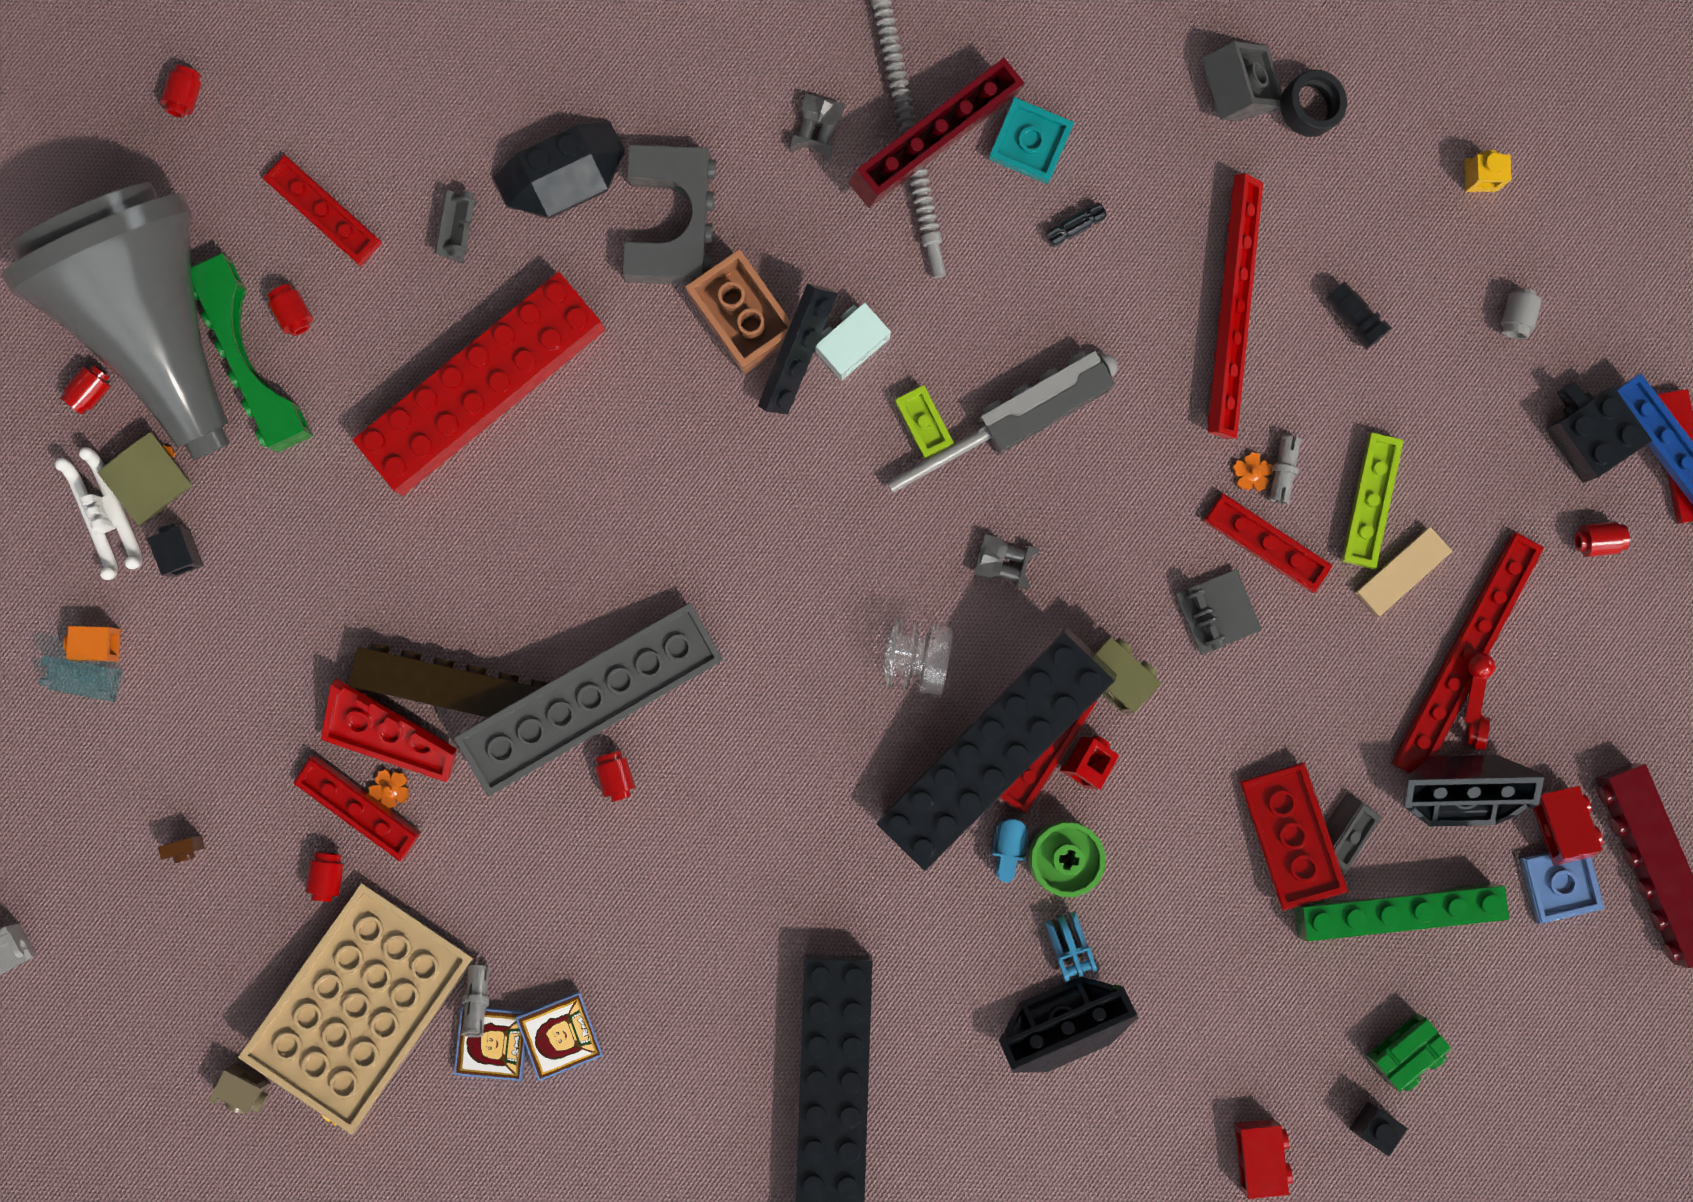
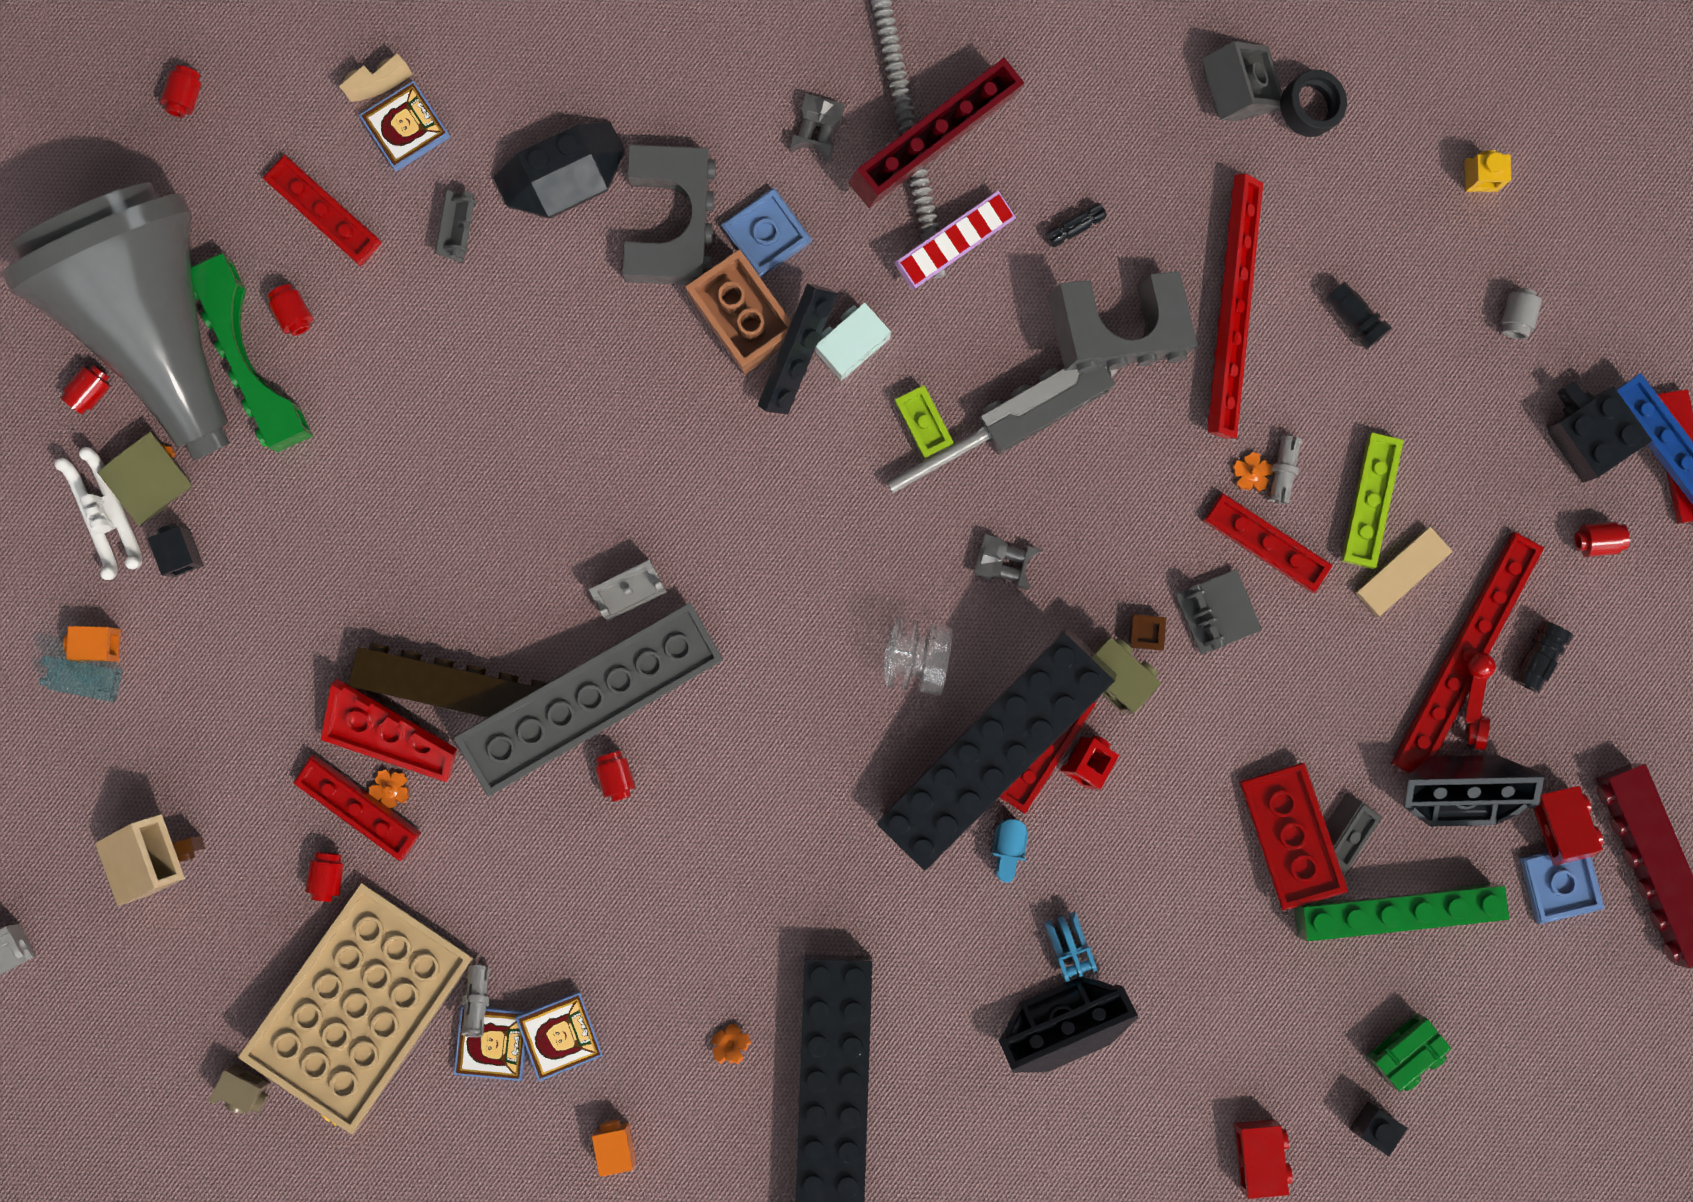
(139, 860): none -> tan brick
(363, 85): none -> tan slope
(404, 126): none -> tile
(479, 384): red brick -> none
(613, 1148): none -> orange brick
(628, 590): none -> light grey hinge
(729, 1044): none -> orange plant
(766, 232): none -> medium blue tile
(955, 240): none -> tile
(1031, 141): teal plate -> none
(1082, 870): bright green wheel -> none
(1090, 345): none -> dark grey arch
(1147, 632): none -> reddish brown plate
(1542, 657): none -> black axle

